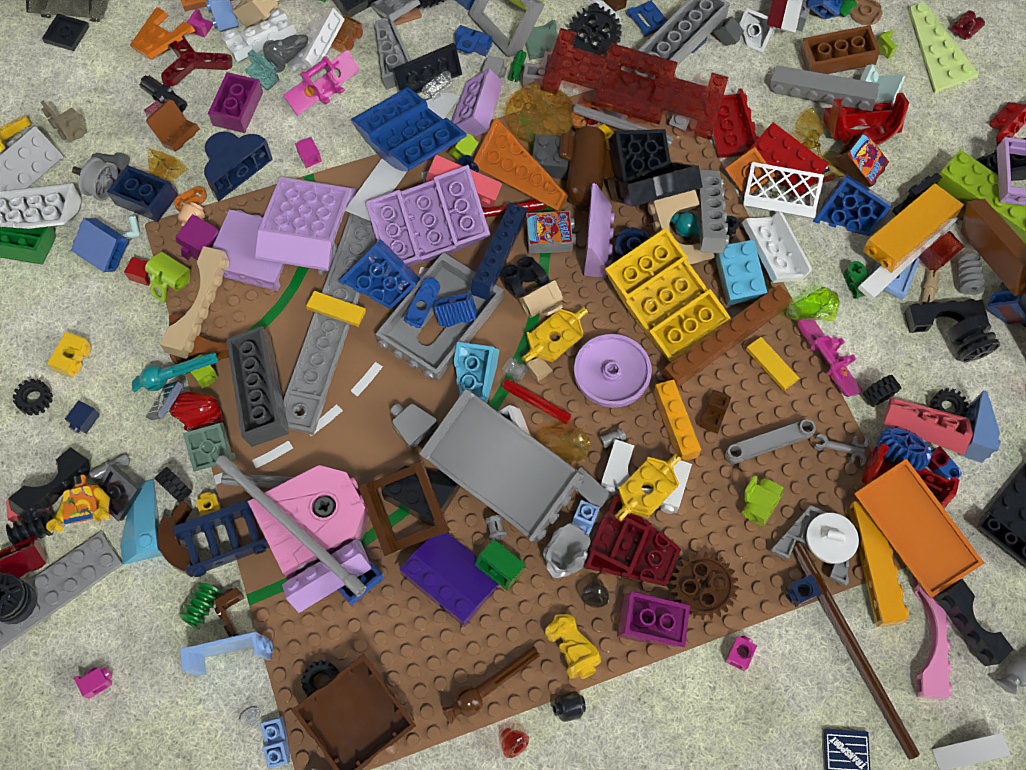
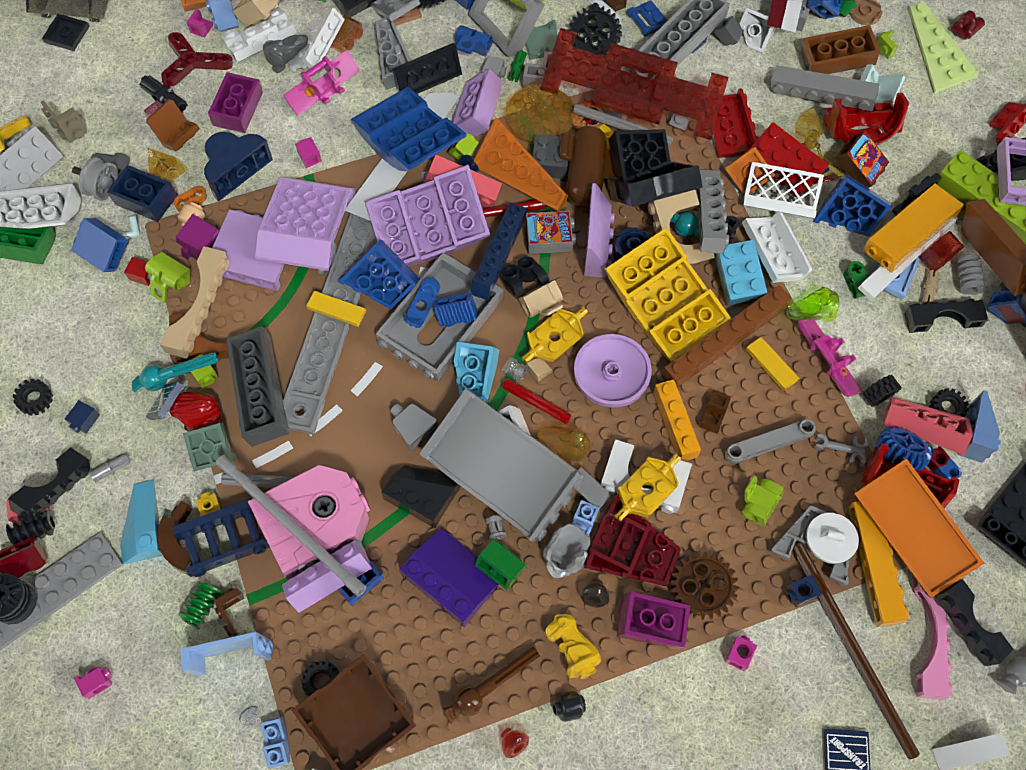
(69, 345): yellow brick -> none
(80, 505): torso -> none
(121, 491): black plate -> none
(153, 39): orange wing -> none
(173, 484): black tyre -> none
(262, 70): clear light blue bracket -> none
(379, 517): reddish brown piece -> none
(433, 90): clear hinge -> none
(609, 439): light grey pin -> none
(973, 338): black wheel -> none

